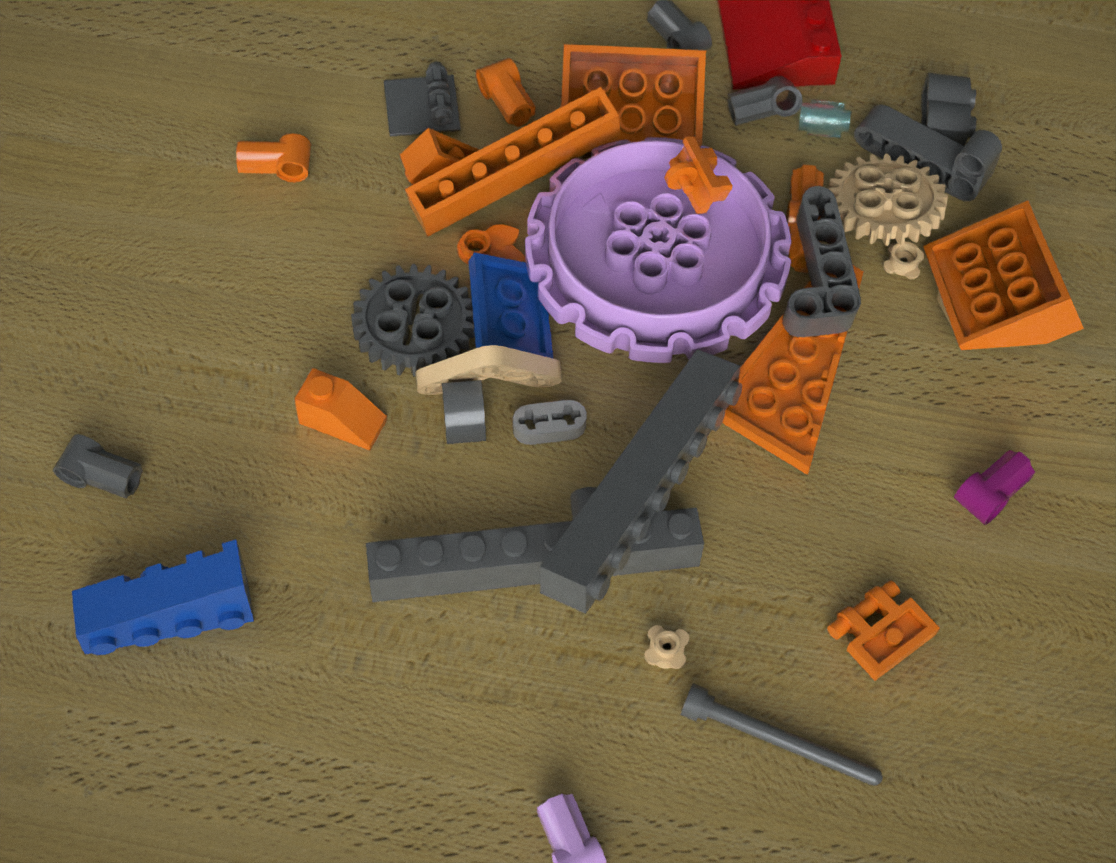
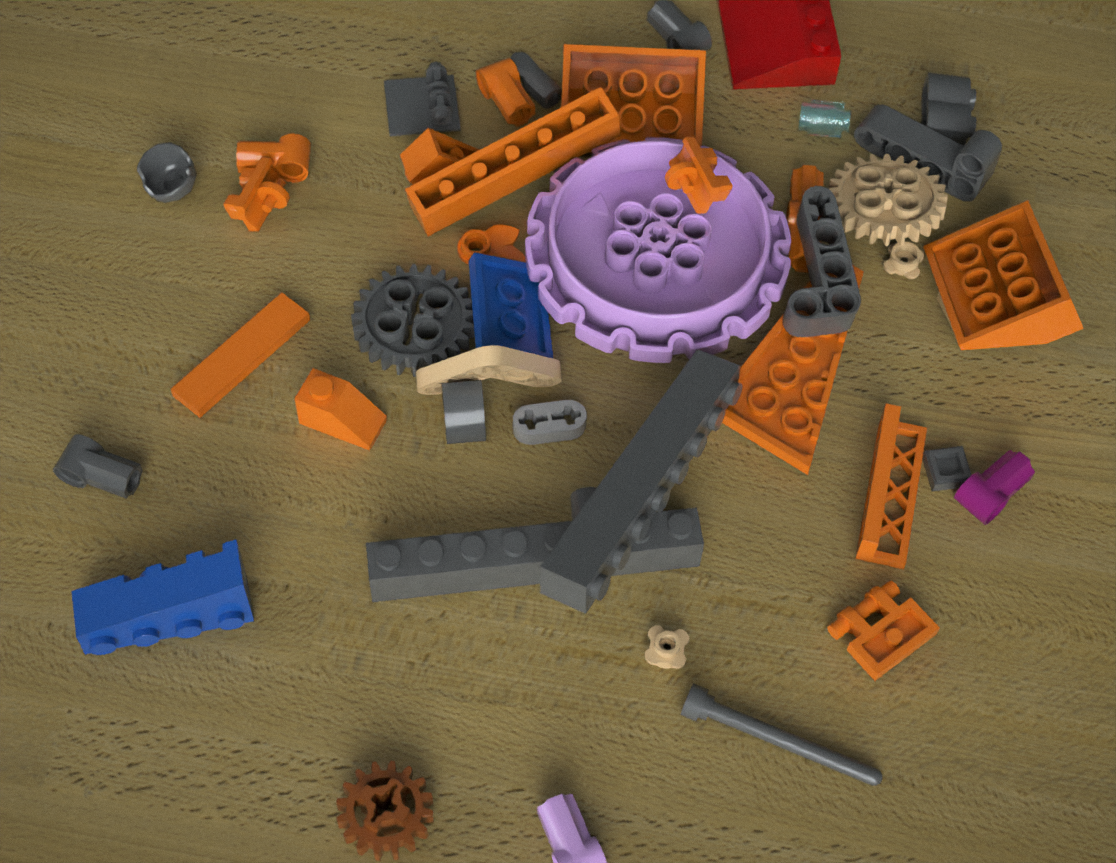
(167, 172): none -> dark grey hair
(240, 355): none -> orange tile
(260, 194): none -> orange hips
(392, 792): none -> dark orange gear
(536, 81): none -> dark grey bar
(761, 102): dark grey piece -> none
(880, 482): none -> orange fence
(946, 468): none -> dark grey tile

